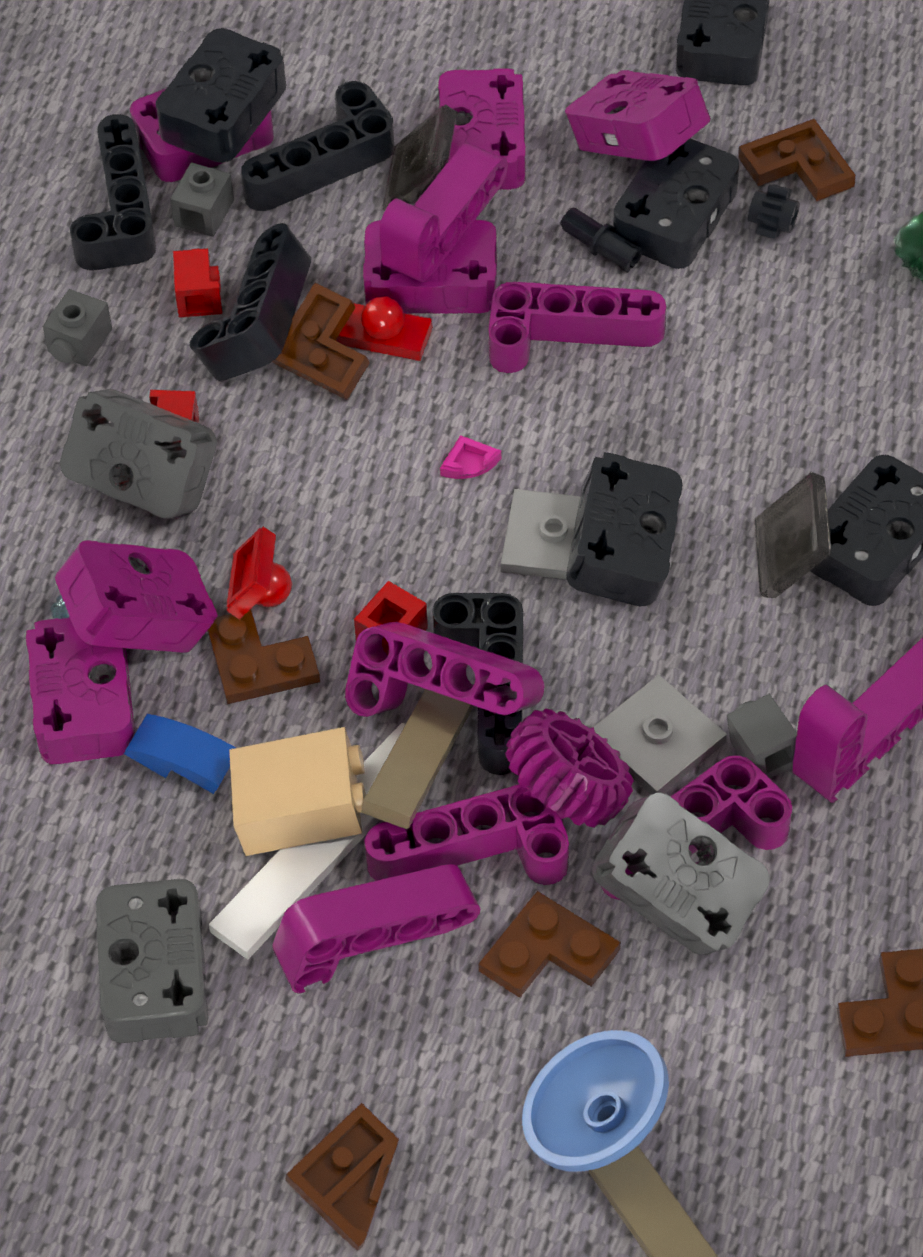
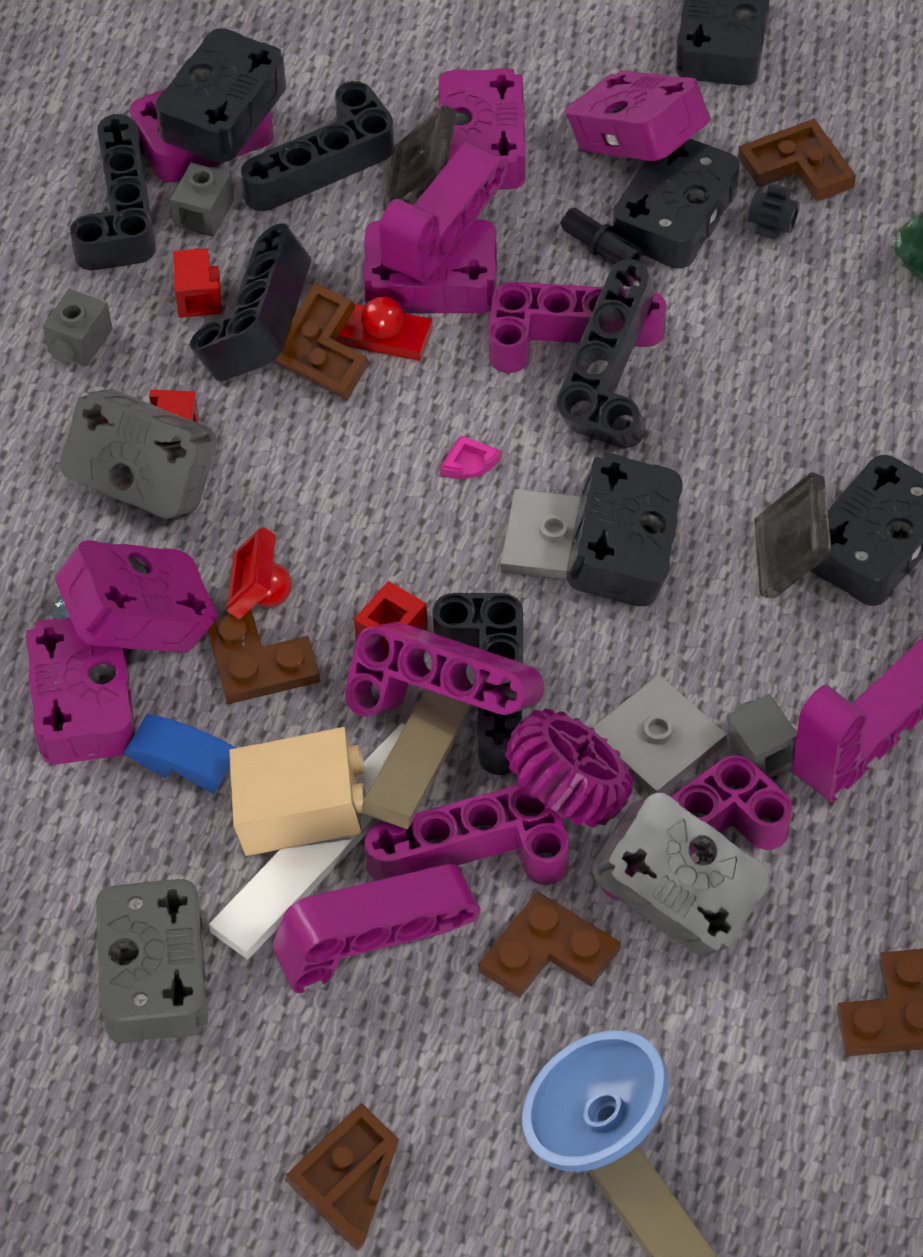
(614, 349): none -> black beam

